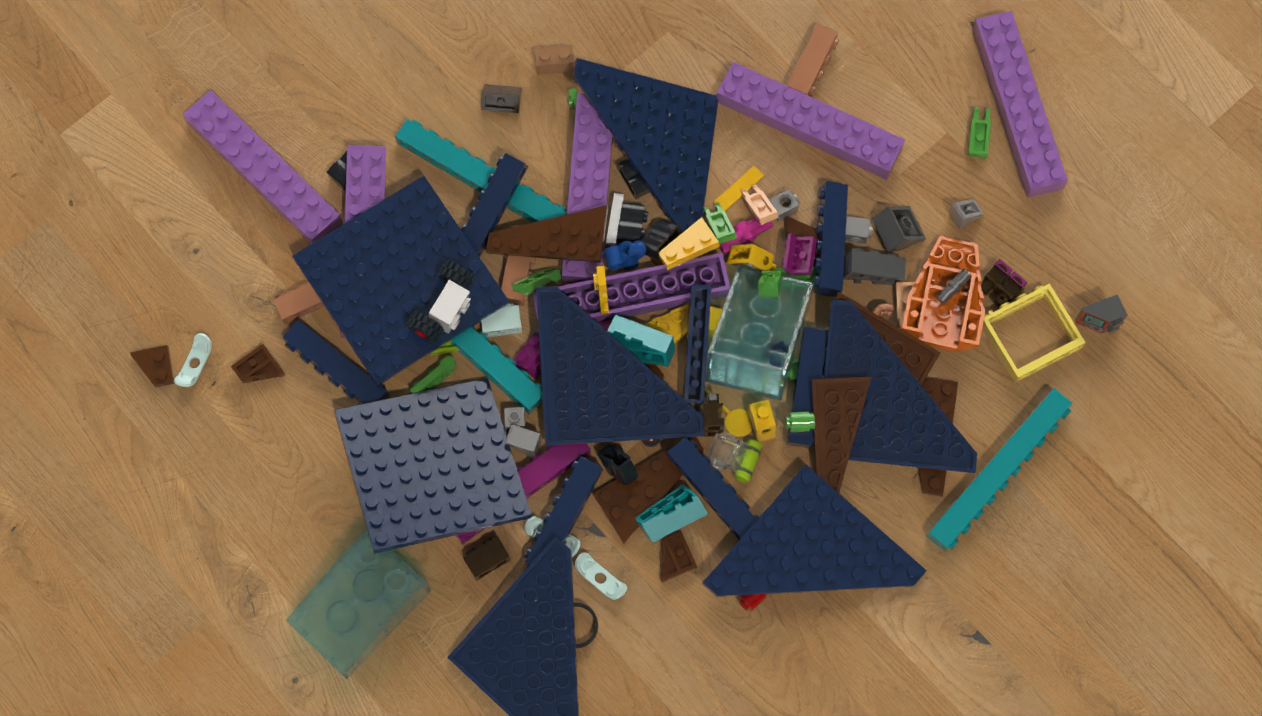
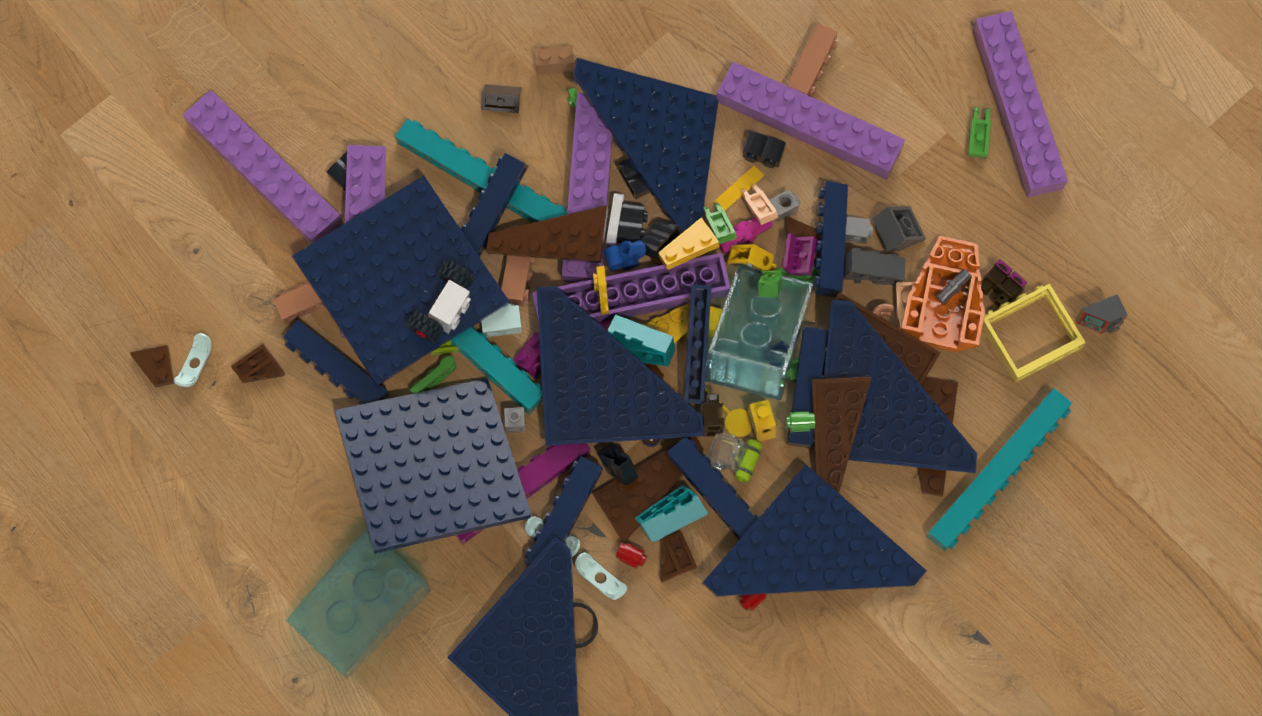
(486, 558): dark brown brick -> none
(524, 440): light grey slope -> none
(537, 279): bright green hinge -> none
(631, 555): none -> red brick
(764, 149): none -> black brick
(965, 212): light grey slope -> none

